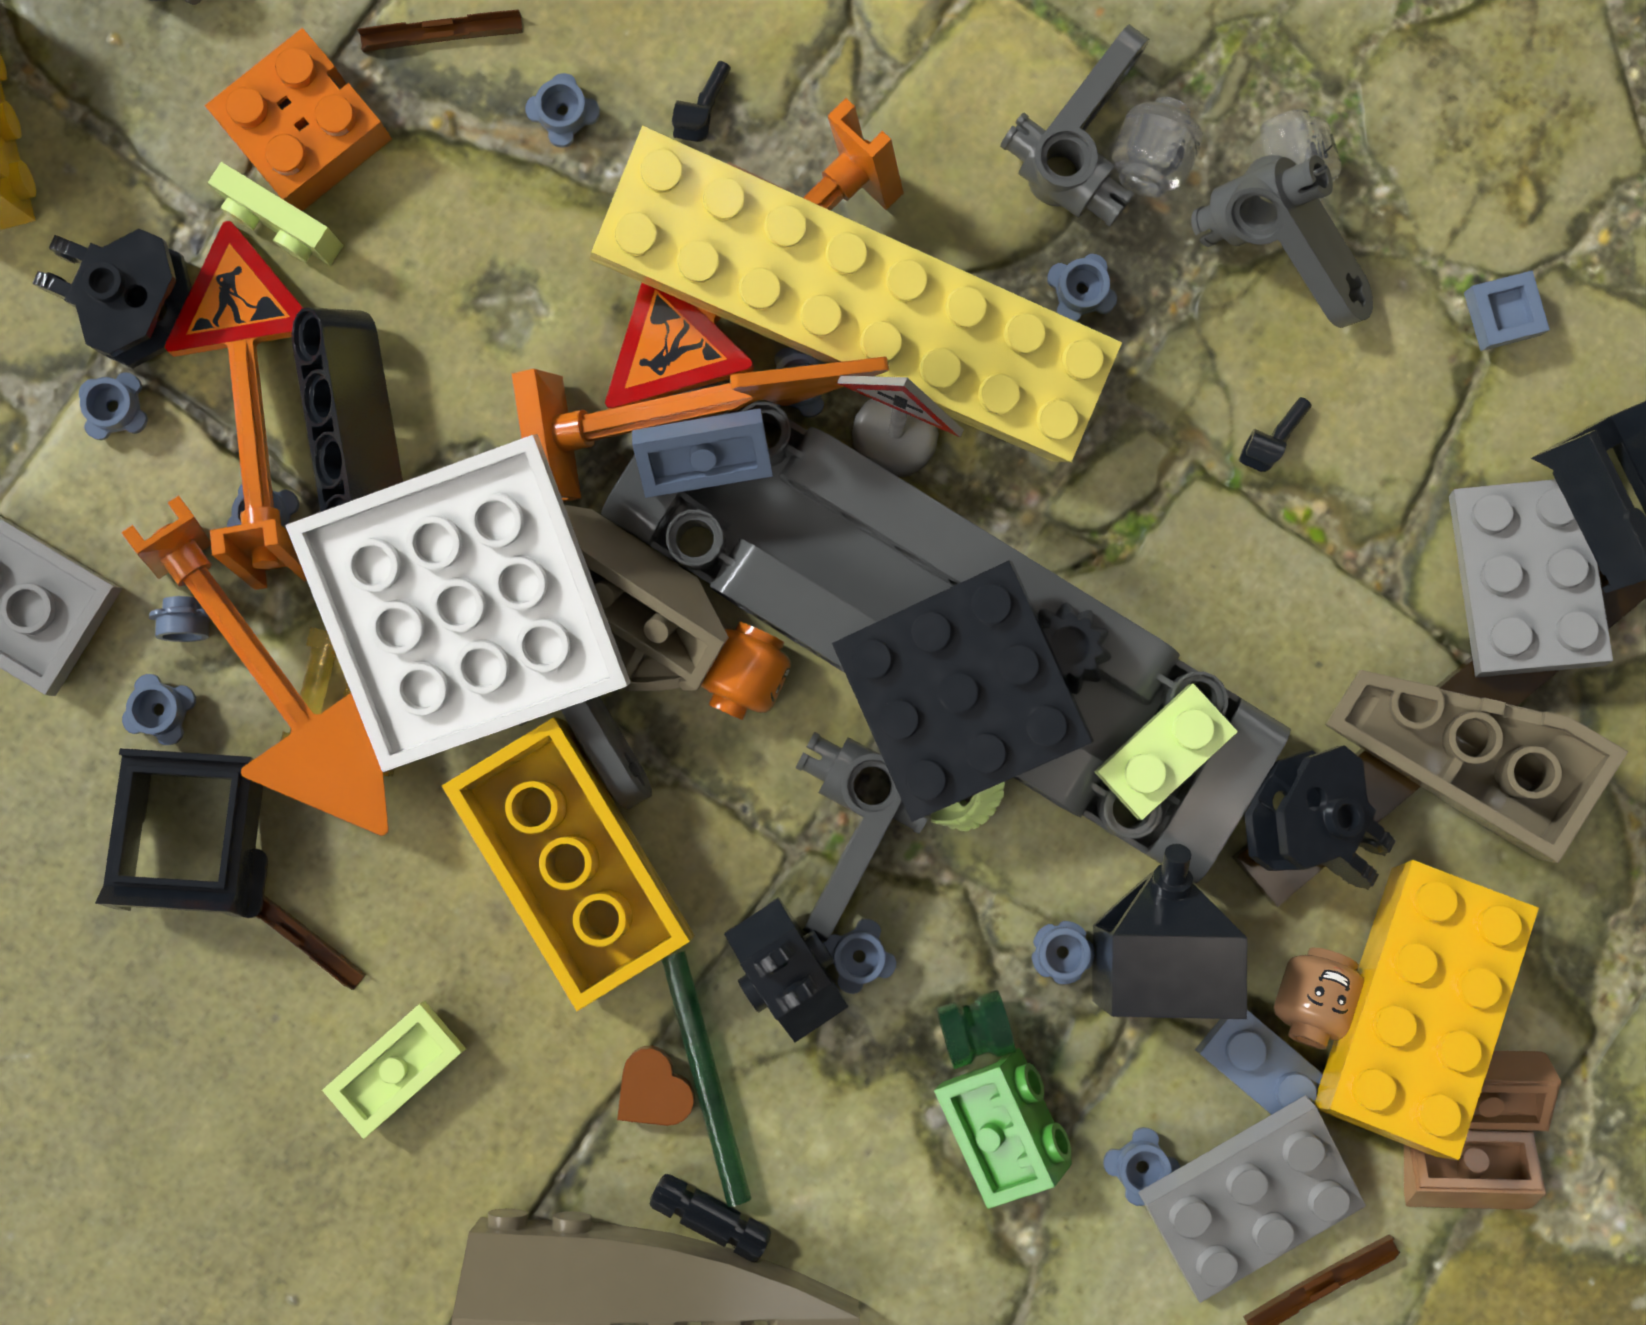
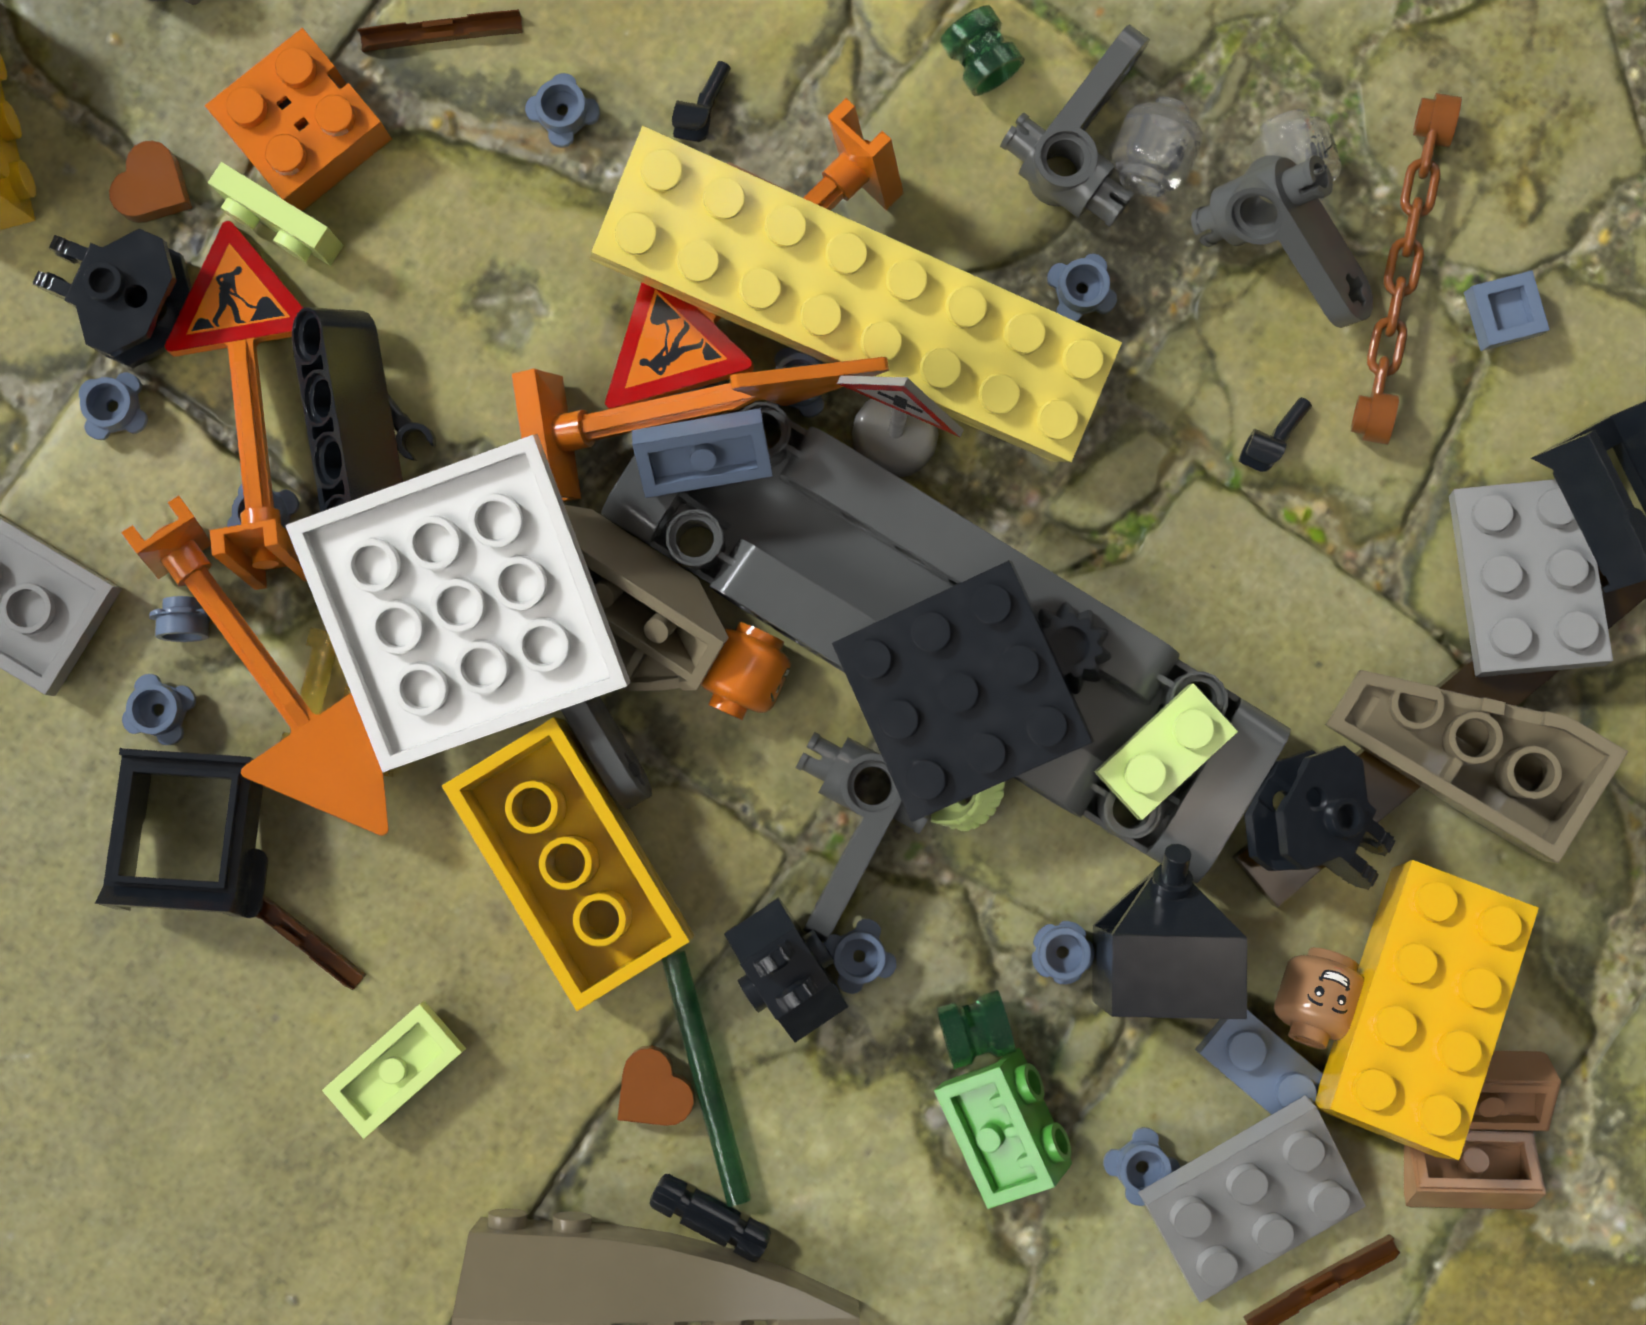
(150, 185): none -> dark orange tile
(404, 426): none -> black hand
(982, 50): none -> clear green wheel
(1437, 123): none -> dark orange piece

